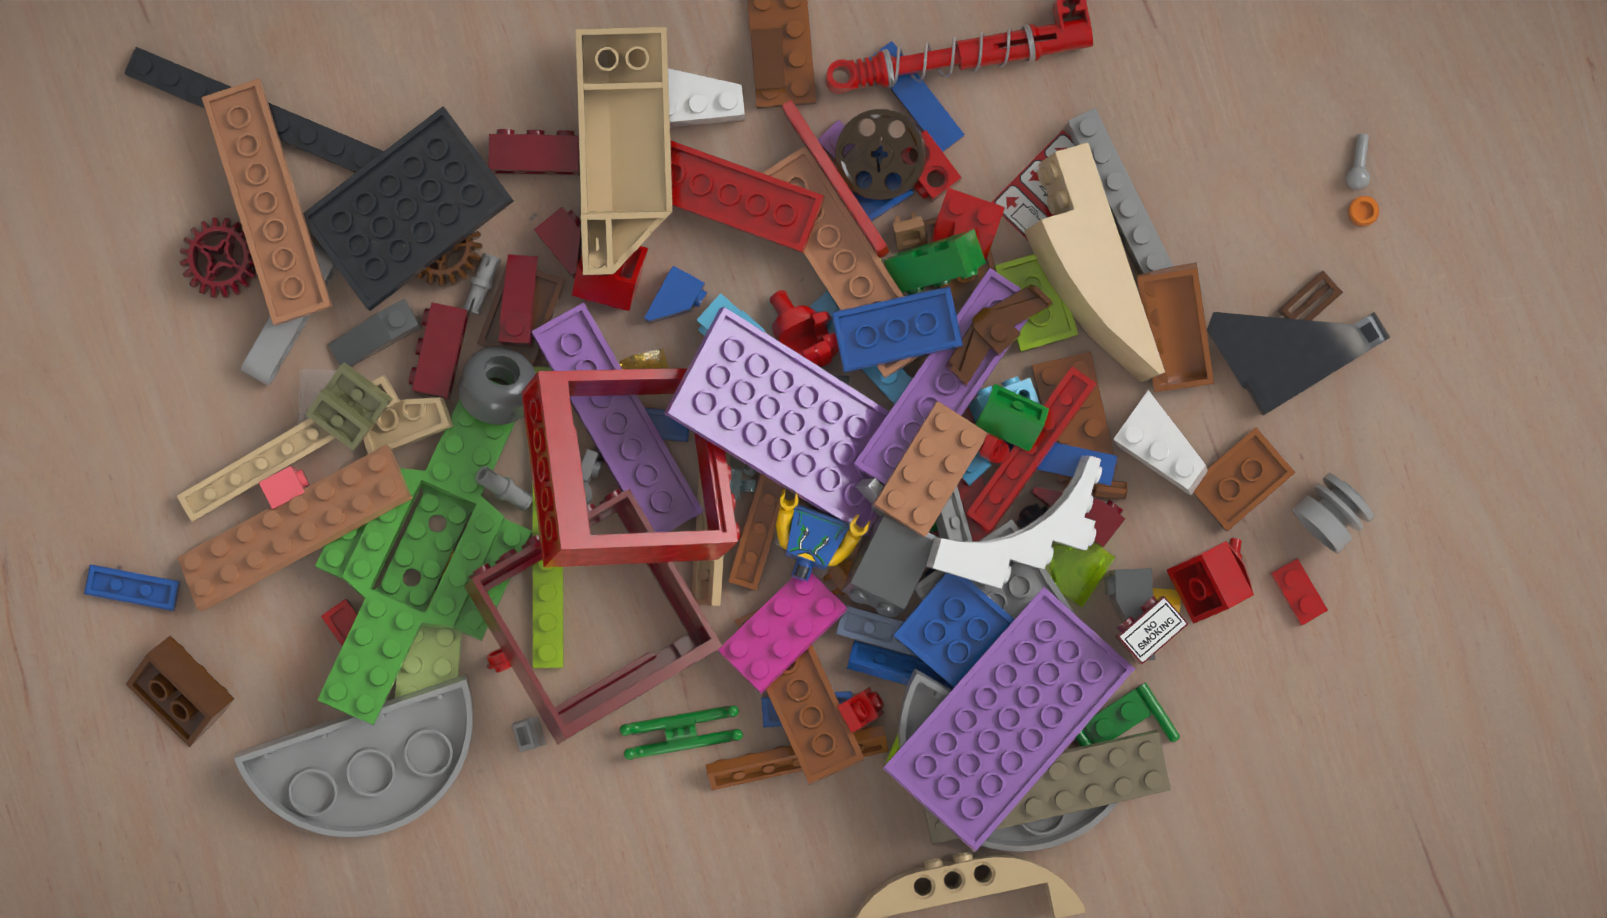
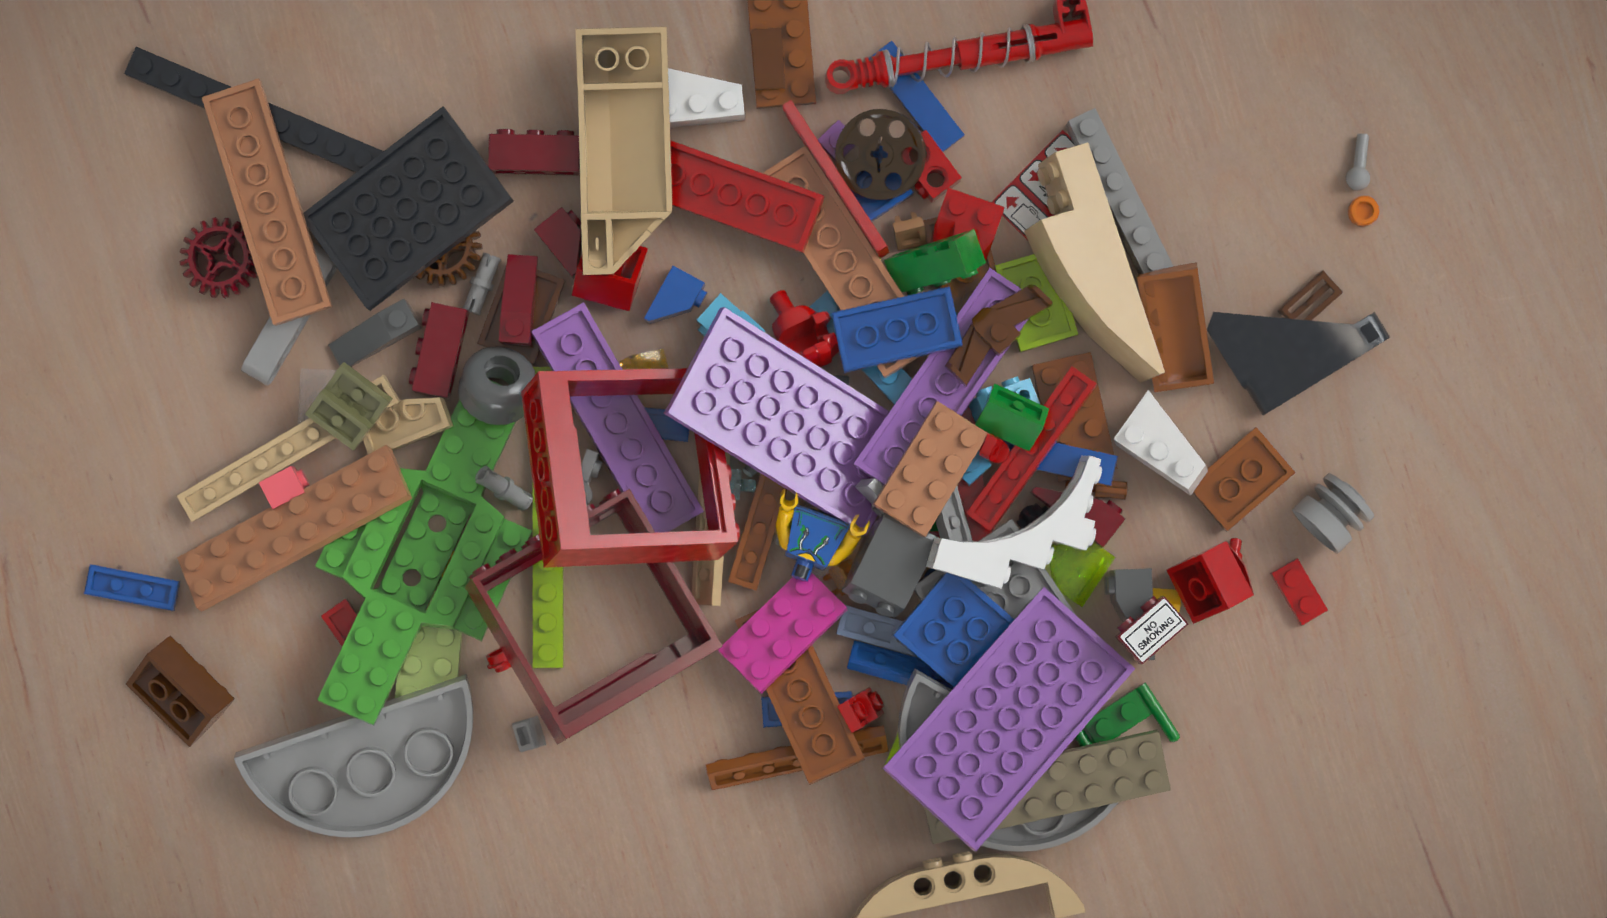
(681, 732): green piece -> none

